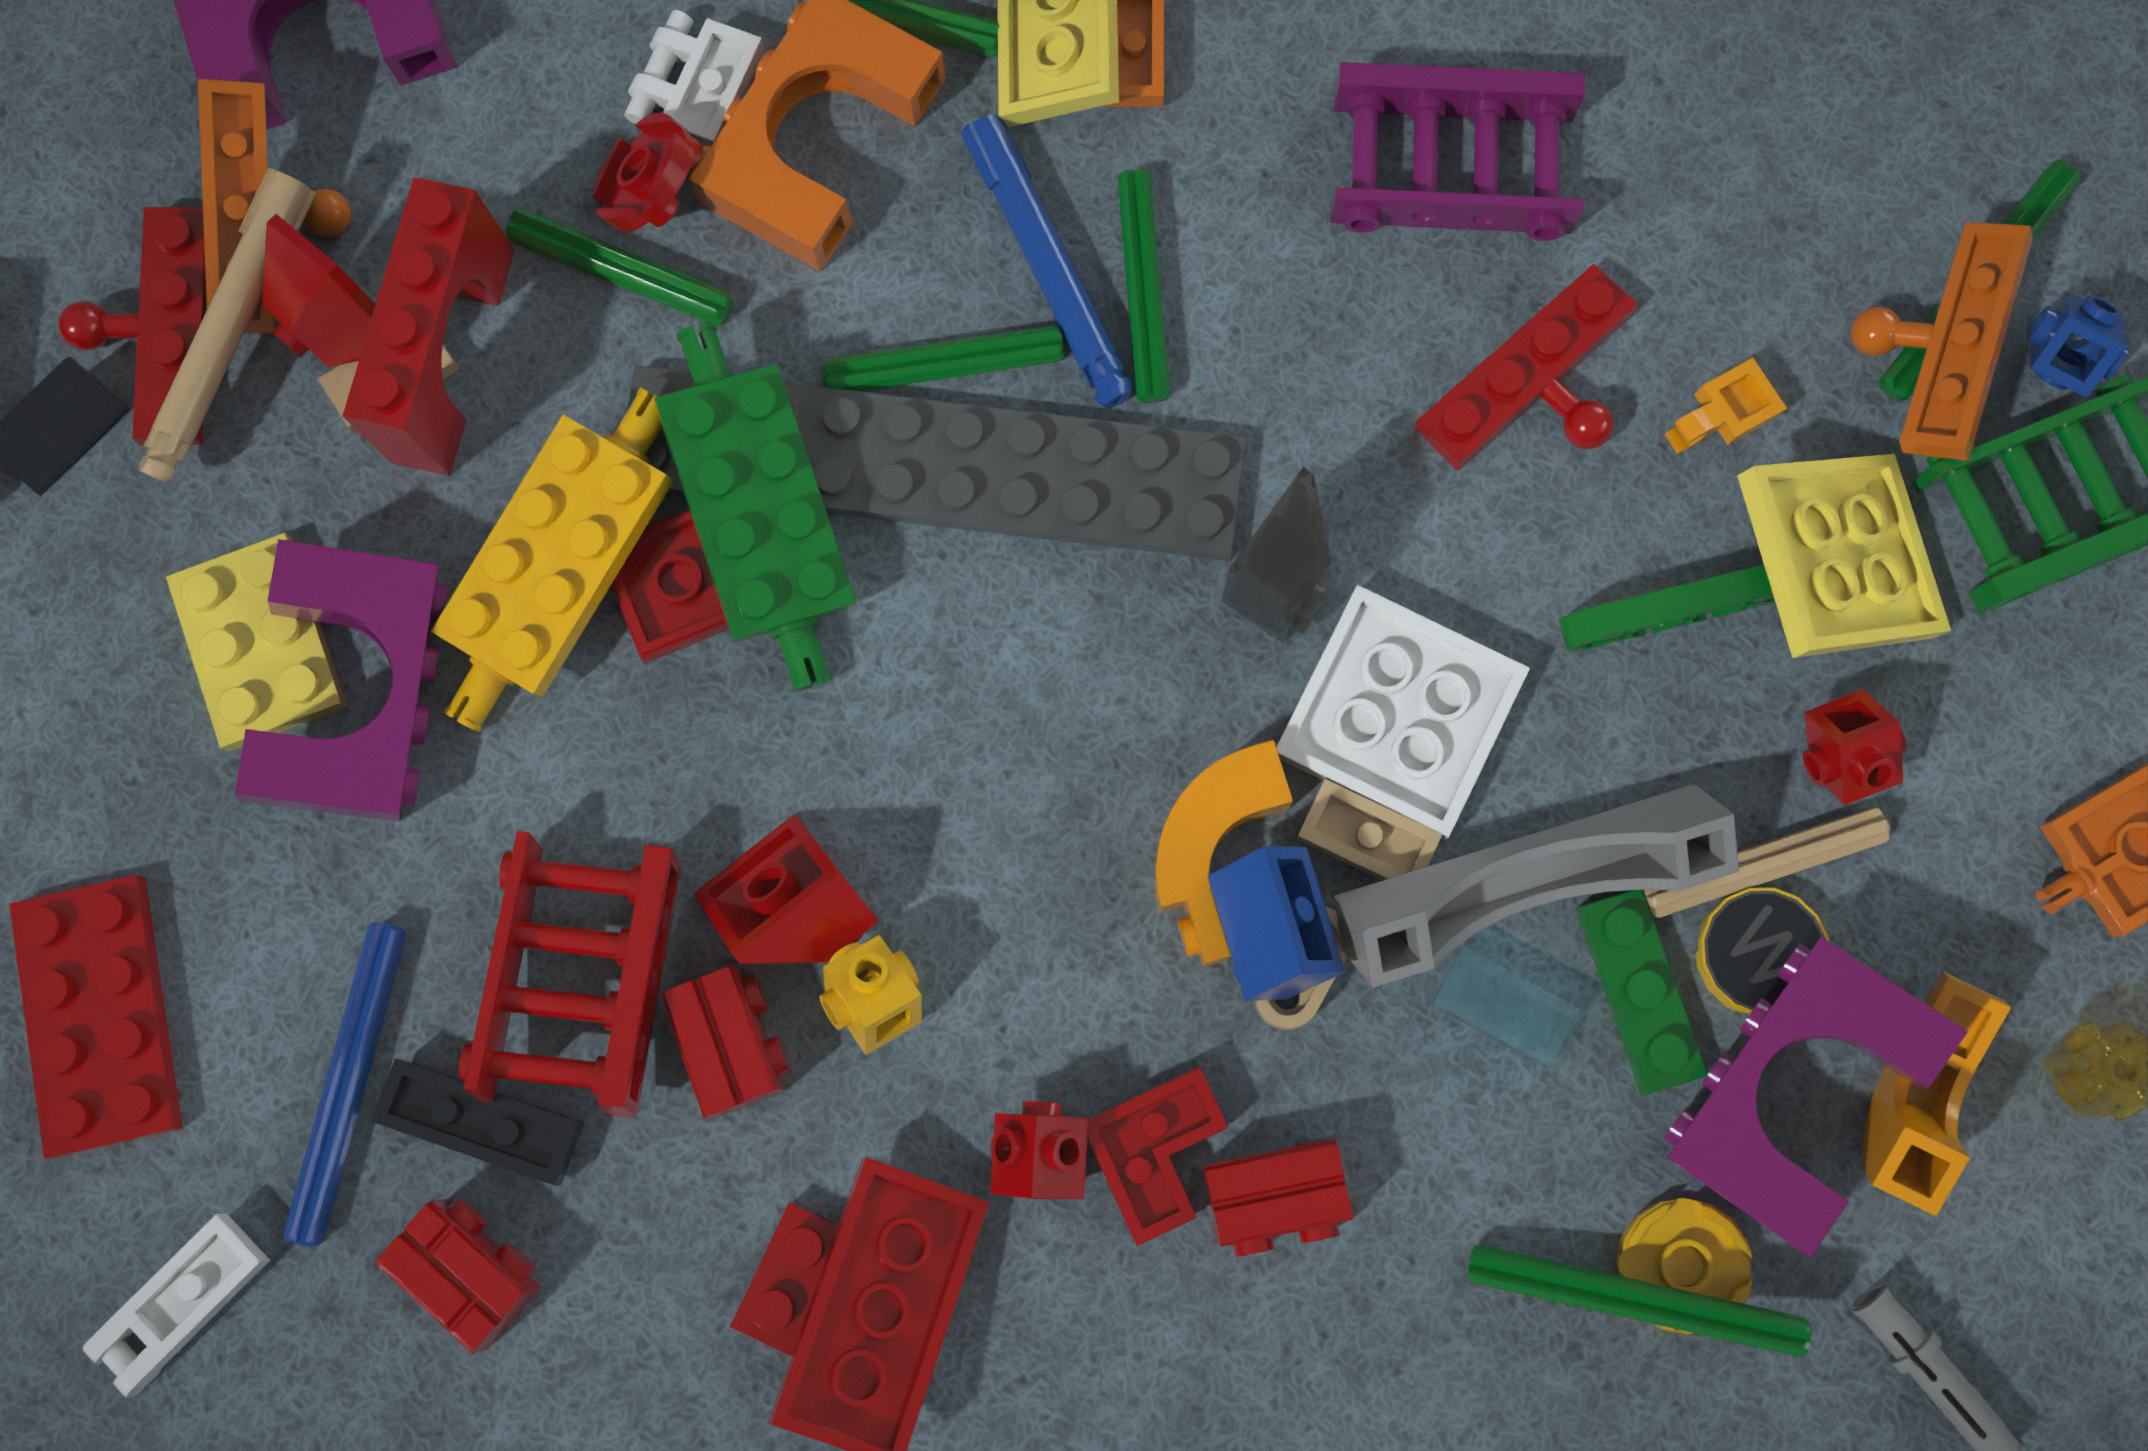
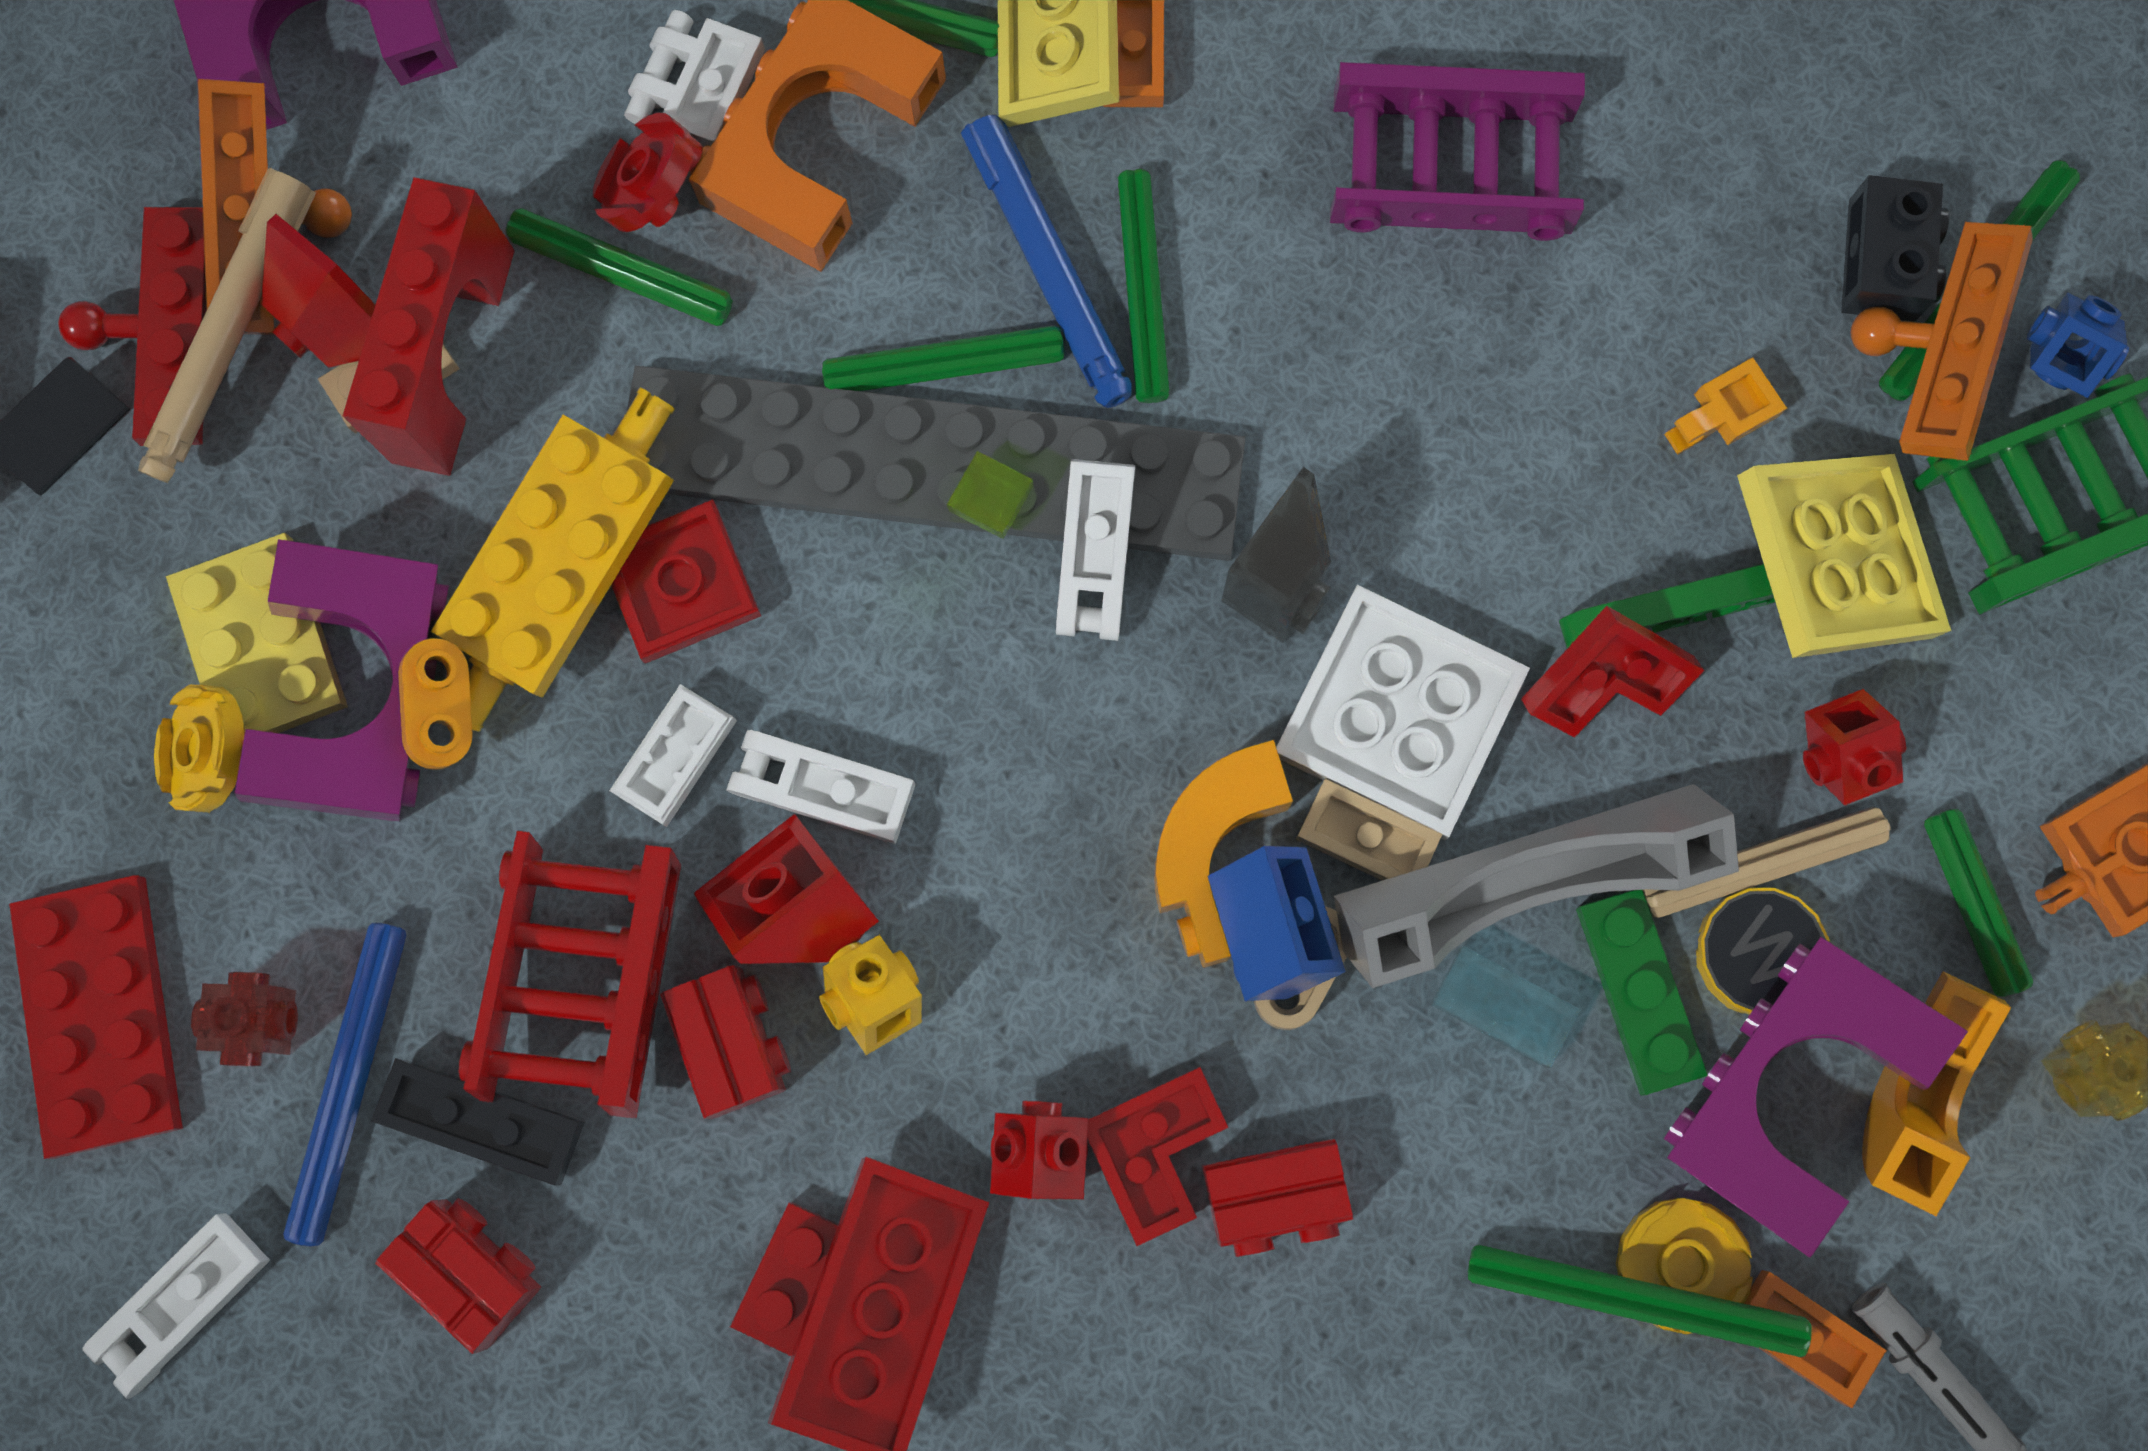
(199, 748): none -> yellow tile
(245, 1019): none -> clear red brick
(433, 702): none -> light orange plate
(673, 755): none -> white plate
(755, 504): green plate -> none
(823, 787): none -> white plate
(990, 495): none -> clear neon green tile
(1095, 546): none -> white plate
(1531, 369): red plate -> none
(1609, 659): none -> red plate
(1838, 1355): none -> orange plate
(1894, 247): none -> black brick
(1978, 903): none -> green axle

